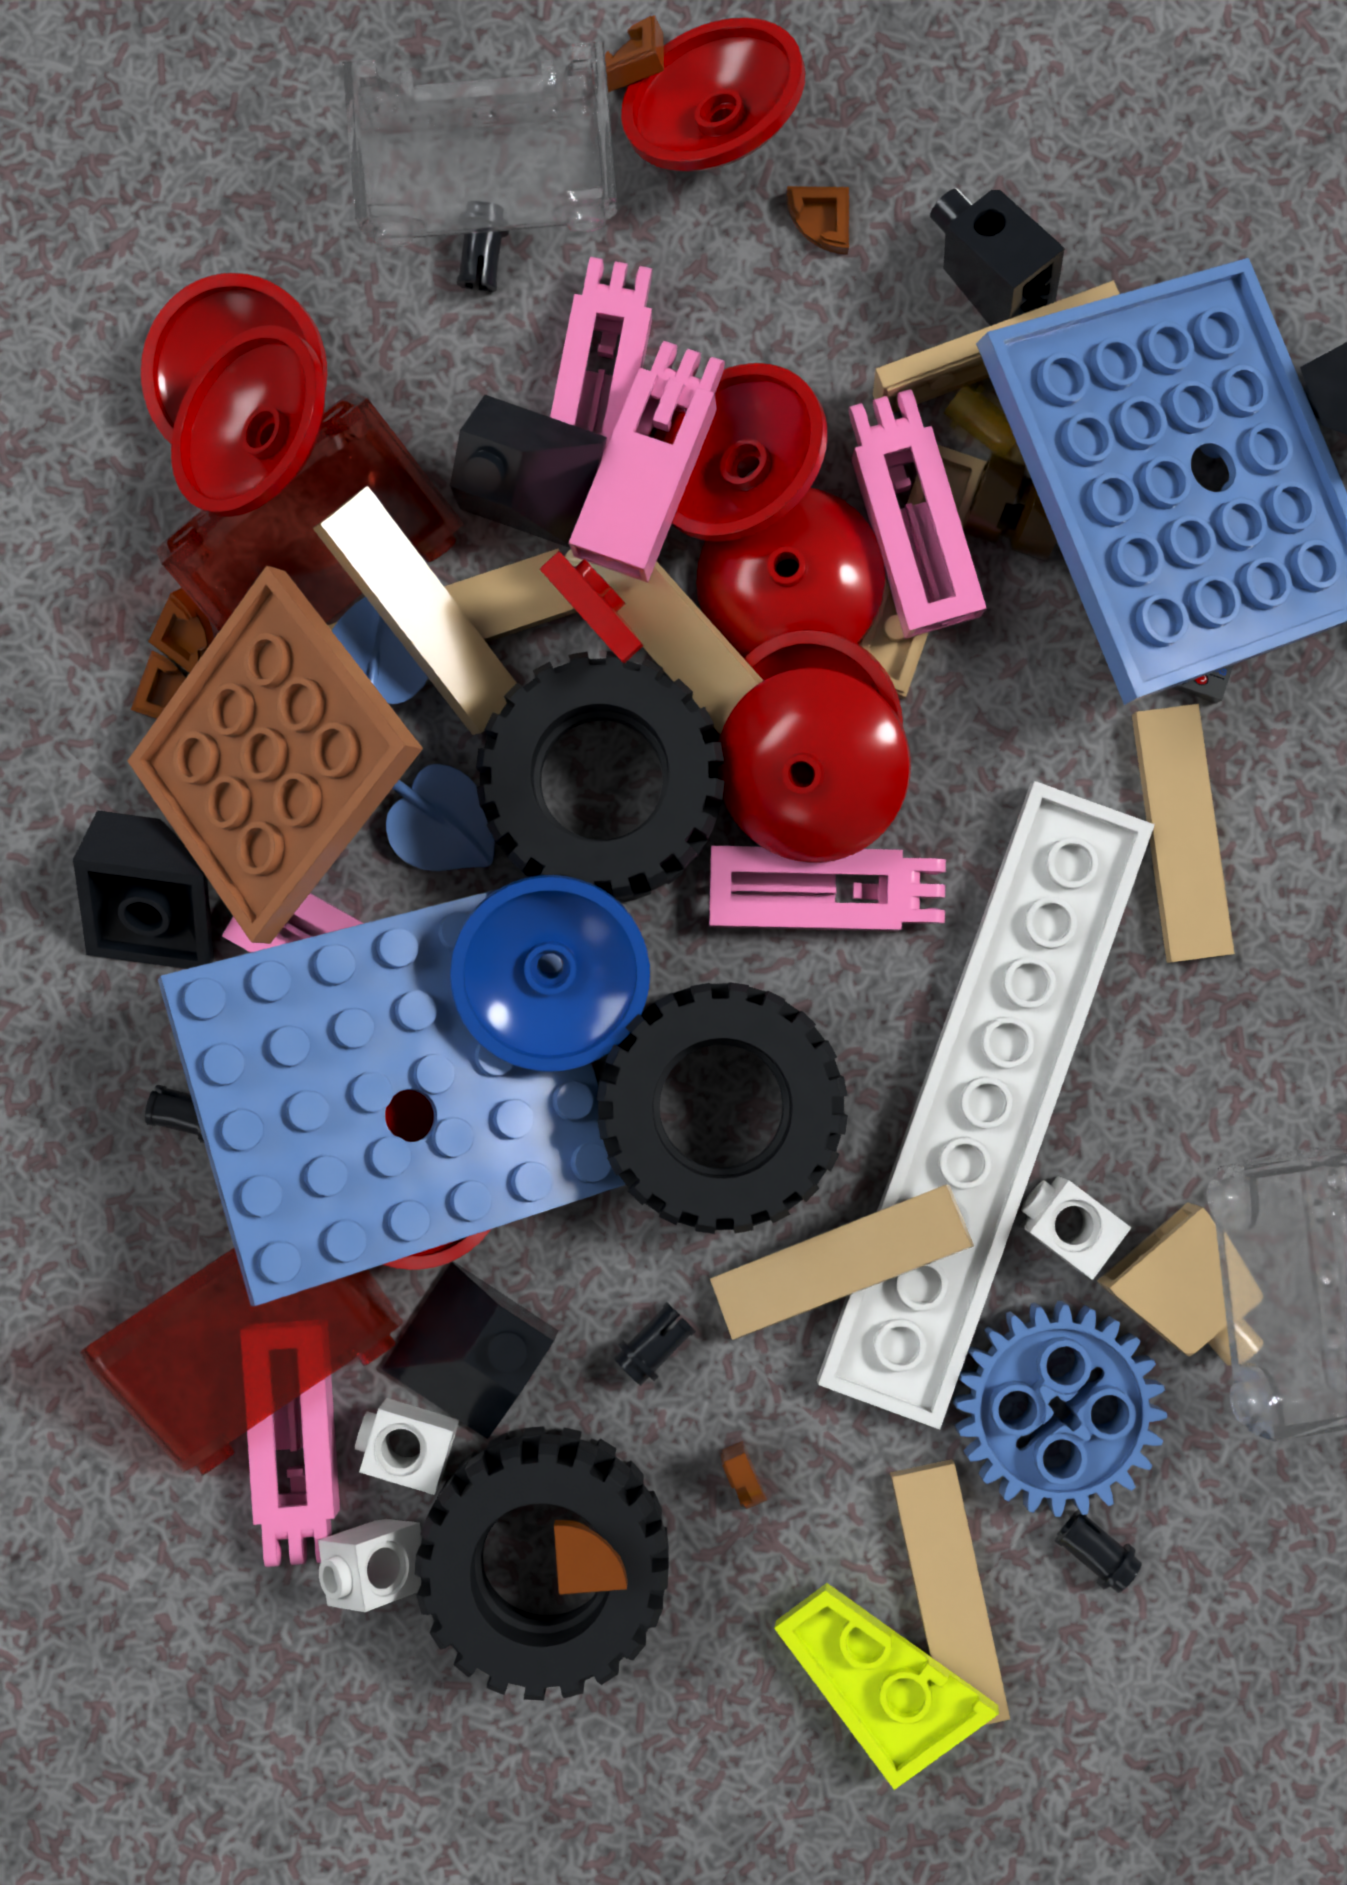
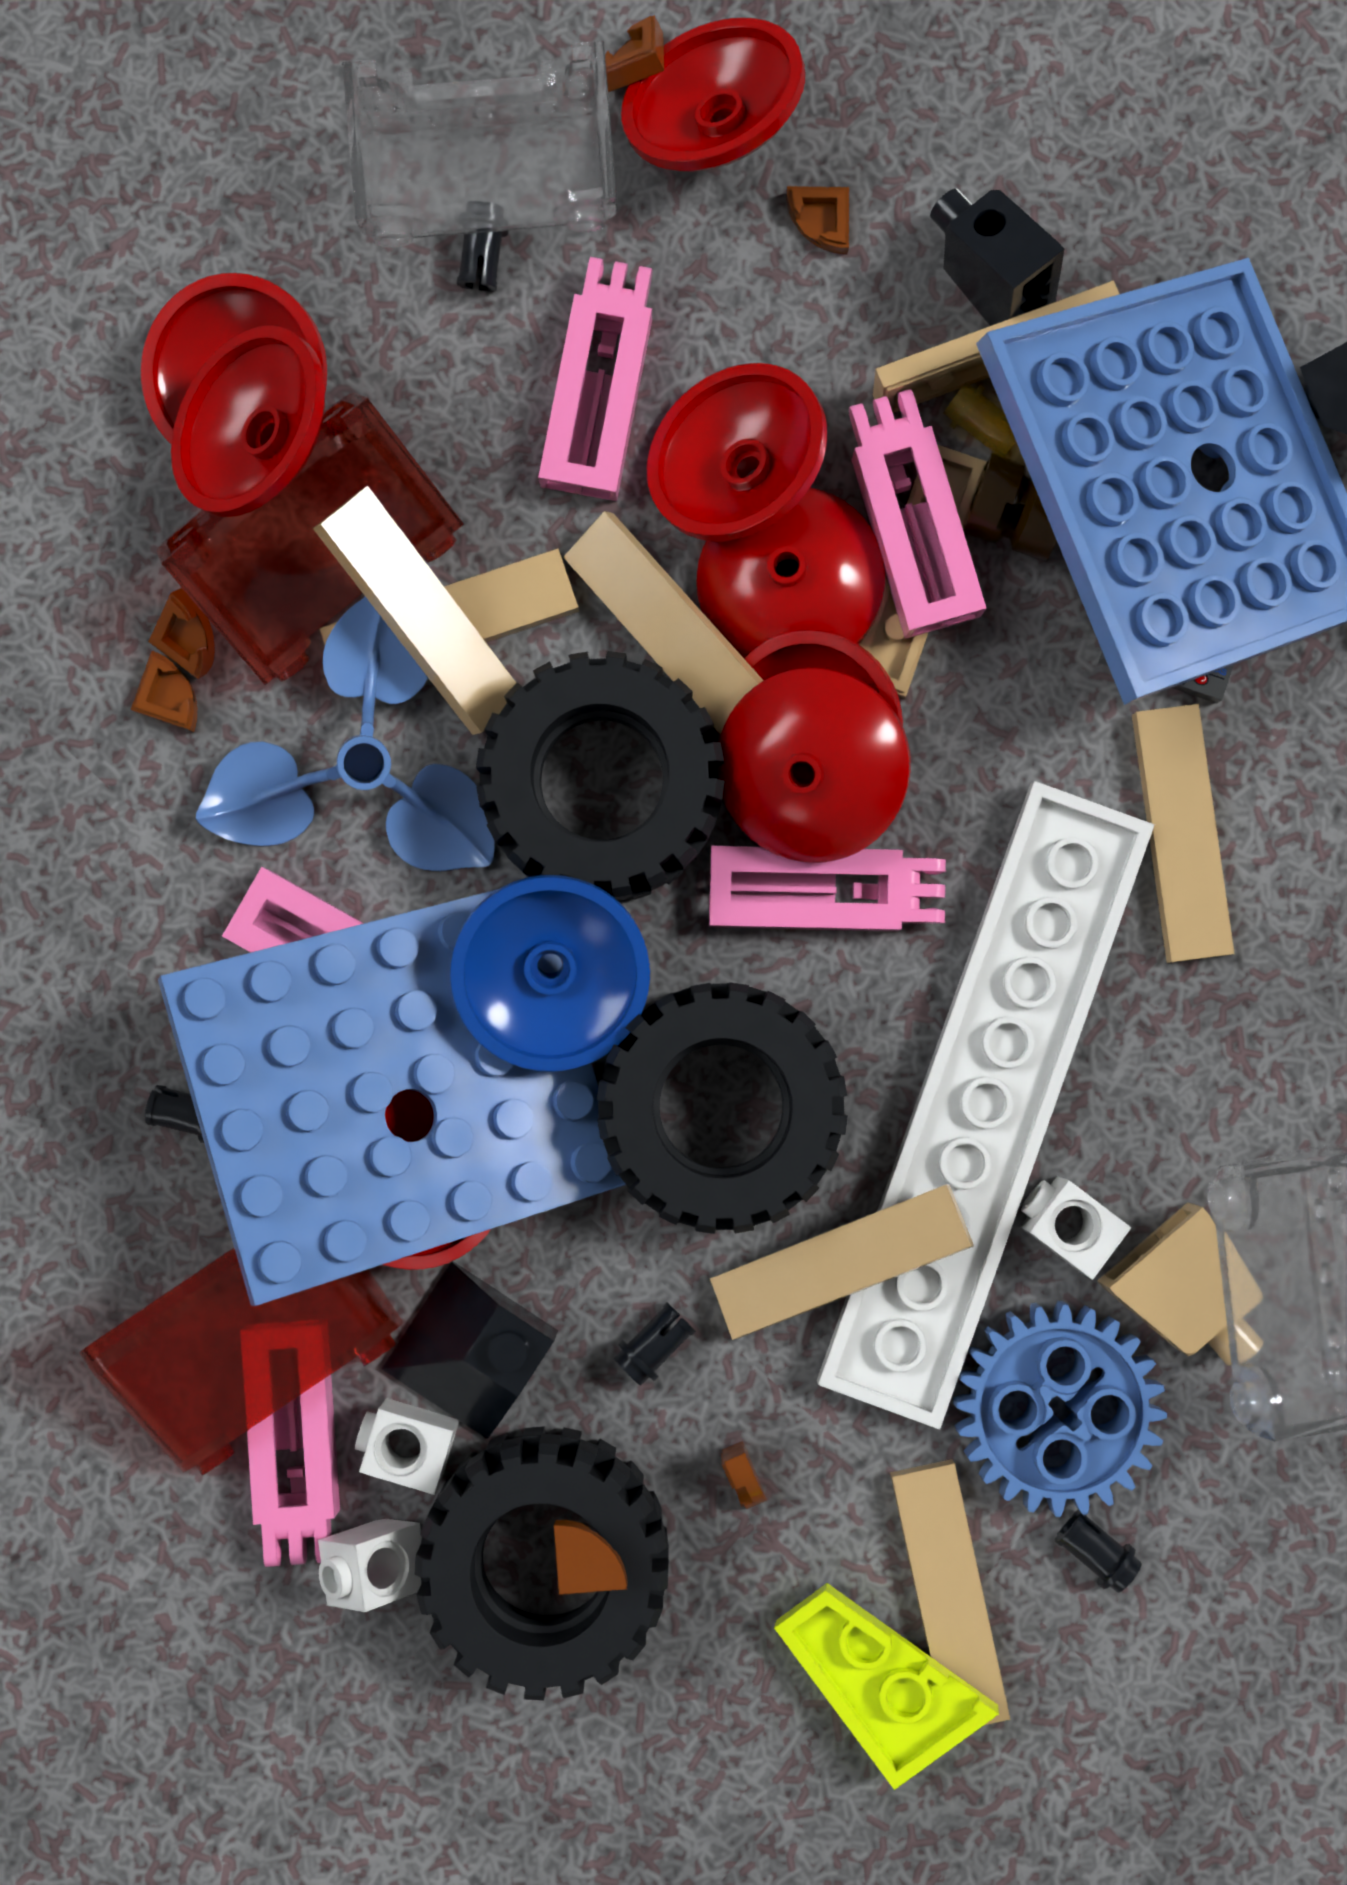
(142, 894): black slope -> none
(272, 755): nougat plate -> none
(524, 469): black slope -> none
(594, 602): red wing -> none
(642, 476): bright pink hinge -> none

